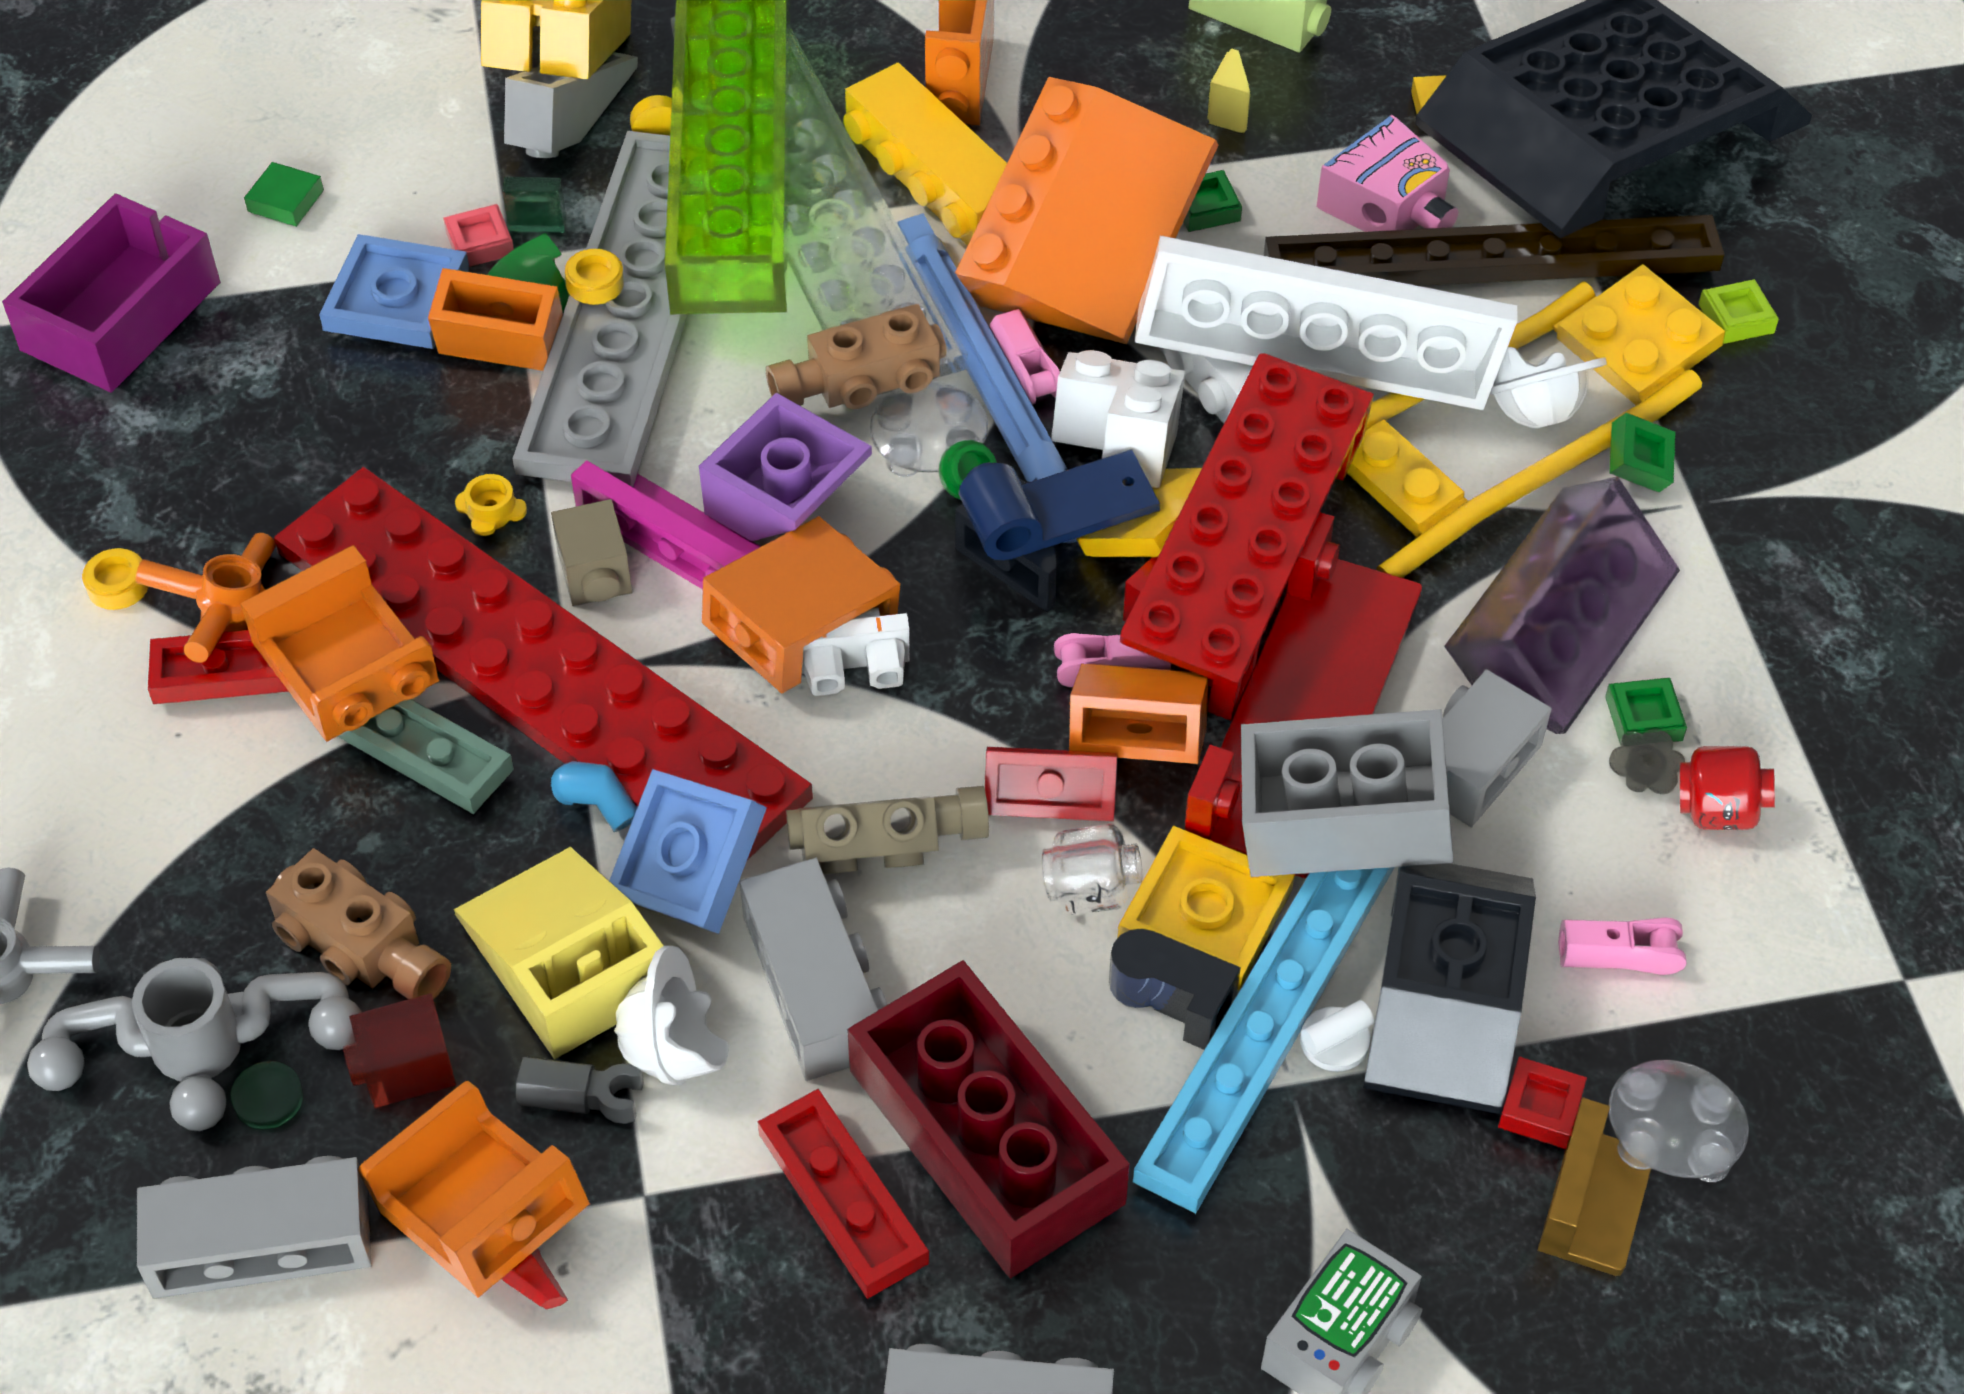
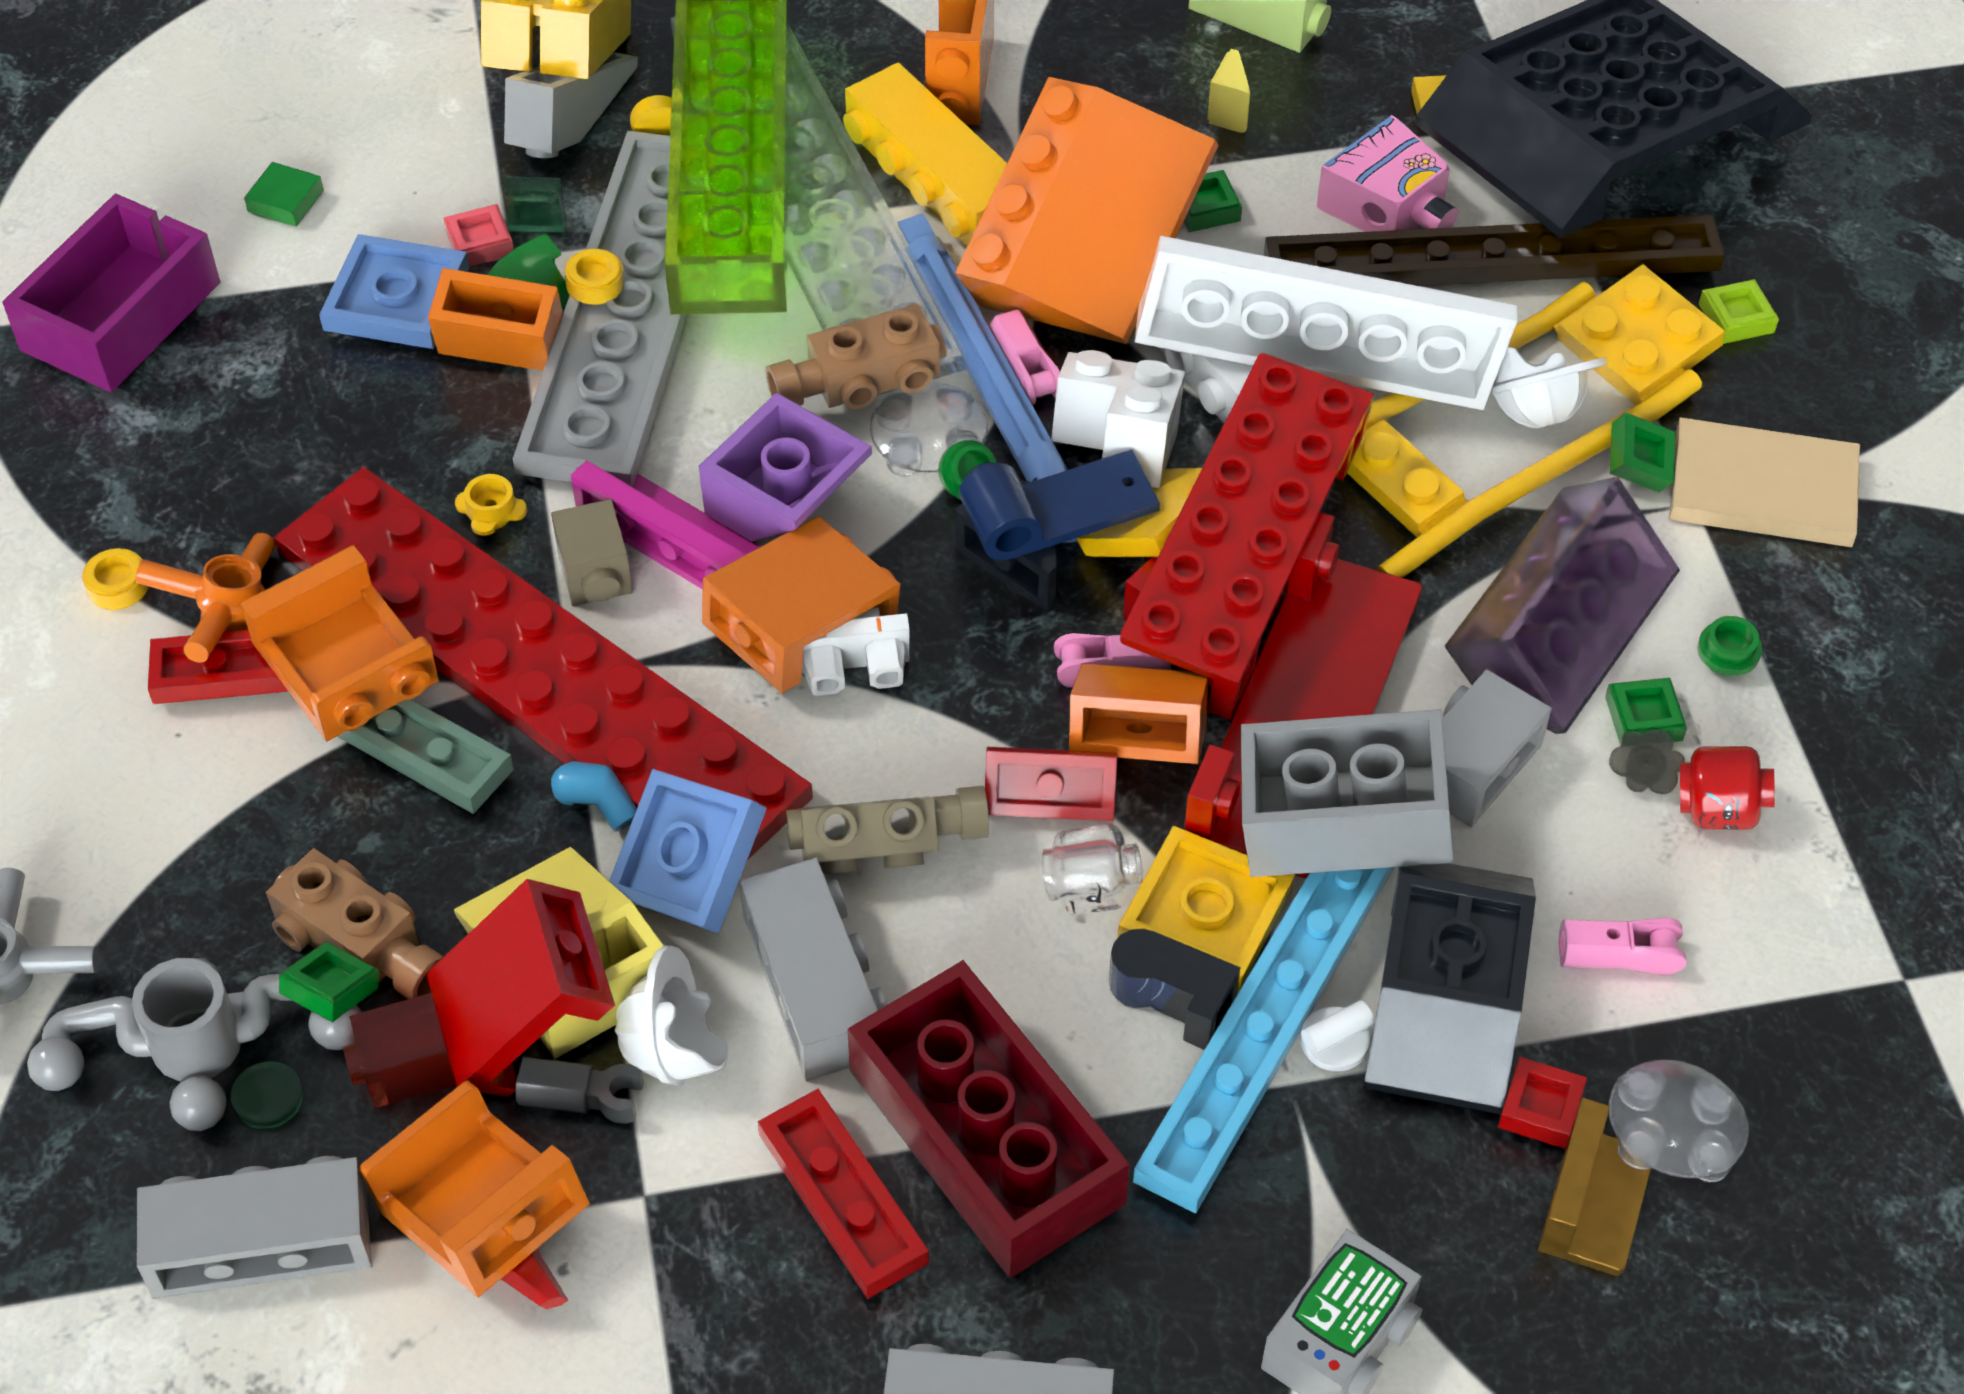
(328, 981): none -> green tile
(516, 981): none -> red panel
(1730, 646): none -> green plate
(1765, 482): none -> tan tile

